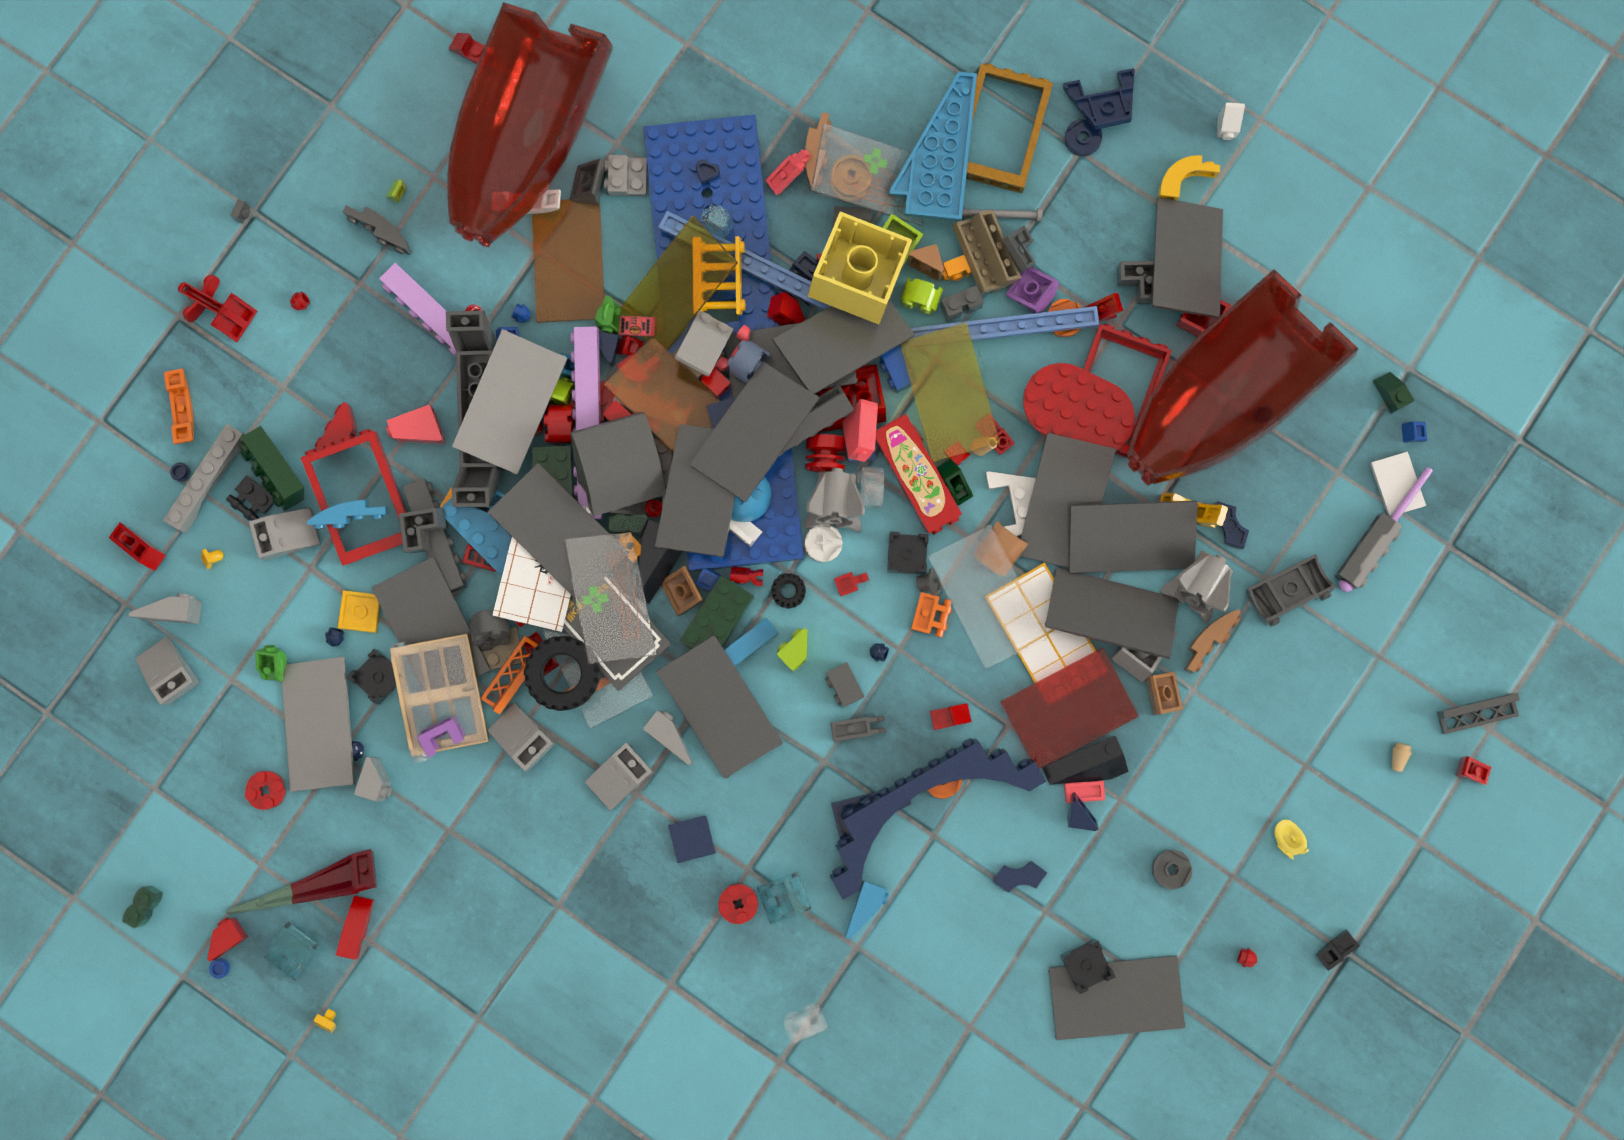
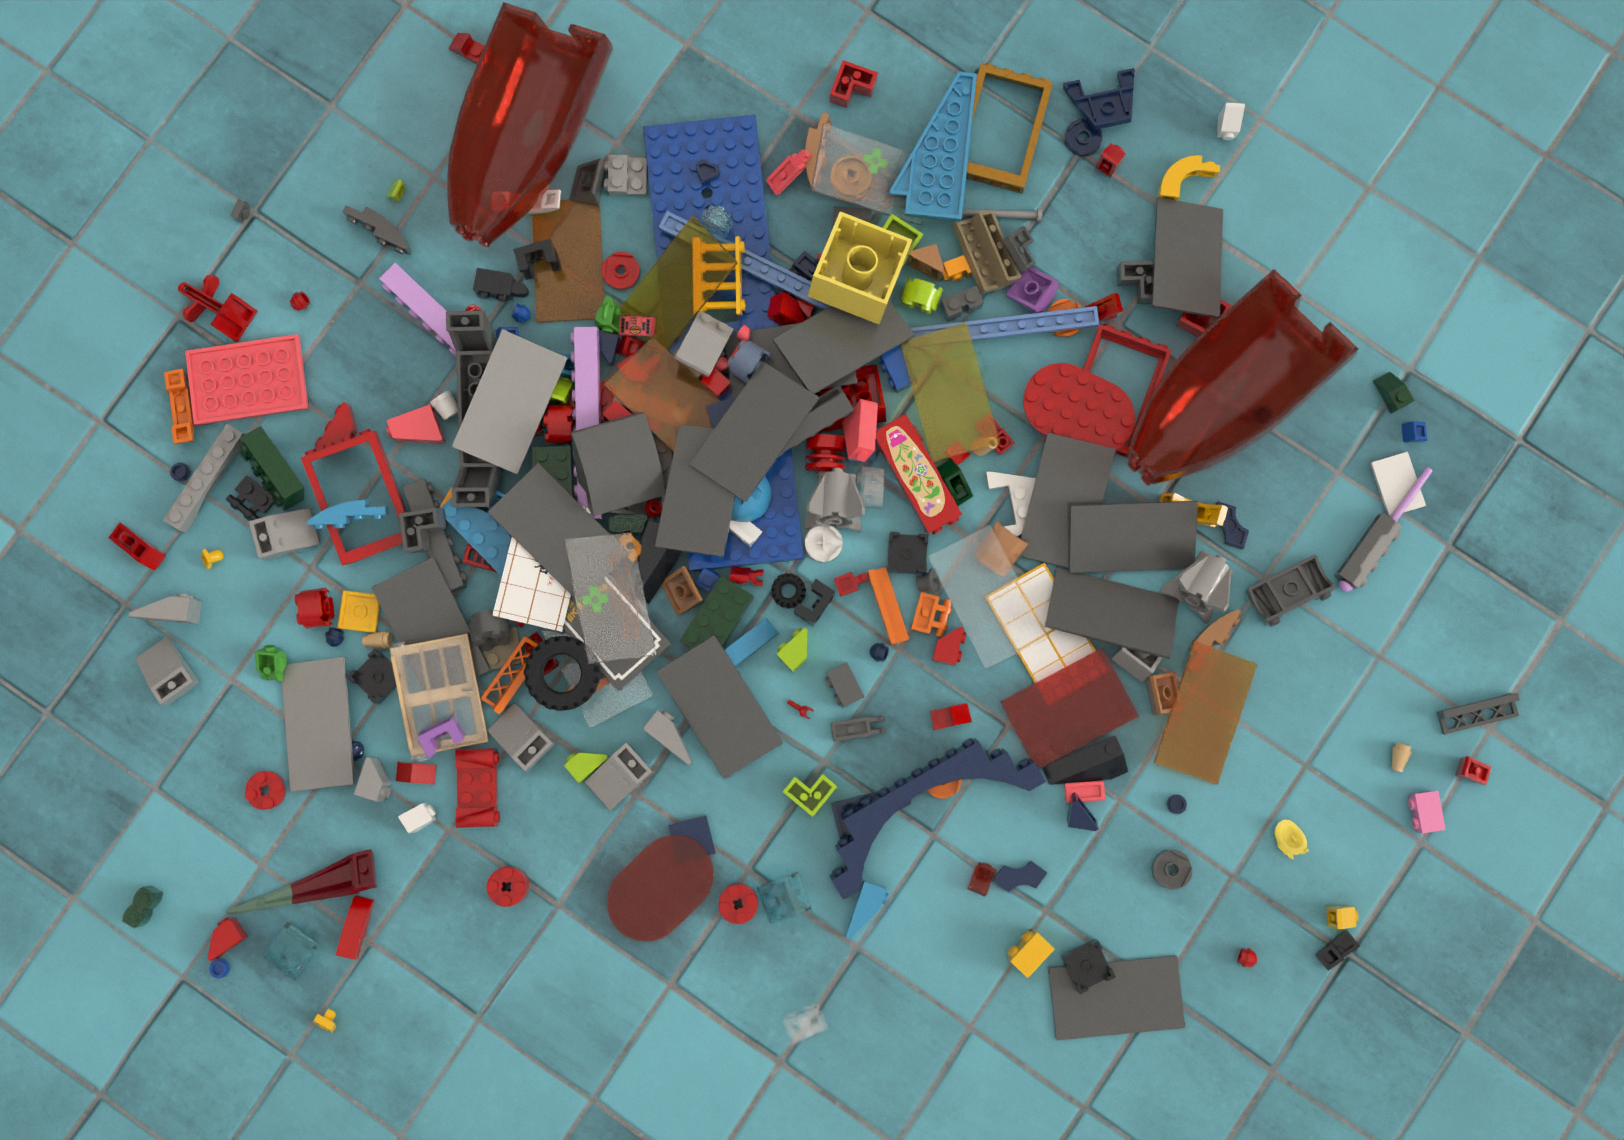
(246, 380): none -> coral plate
(314, 608): none -> red brick
(378, 640): none -> tan cone
(416, 773): none -> slope
(418, 817): none -> white slope
(445, 405): none -> white piece
(476, 787): none -> red piece
(498, 285): none -> black hinge
(519, 887): none -> red brick
(536, 252): none -> black panel
(584, 764): none -> lime slope
(613, 263): none -> red plate
(660, 888): none -> clear red plate
(802, 709): none -> red hand
(806, 308): none -> red slope
(812, 798): none -> lime brick
(819, 606): none -> black panel
(850, 79): none -> red brick
(888, 605): none -> orange fence
(947, 648): none -> red slope
(981, 878): none -> clear red bracket
(1029, 952): none -> yellow brick
(1110, 159): none -> red slope
(1176, 804): none -> dark blue plate
(1205, 713): none -> clear orange piece
(1341, 917): none -> yellow slope
(1426, 812): none -> bright pink hinge

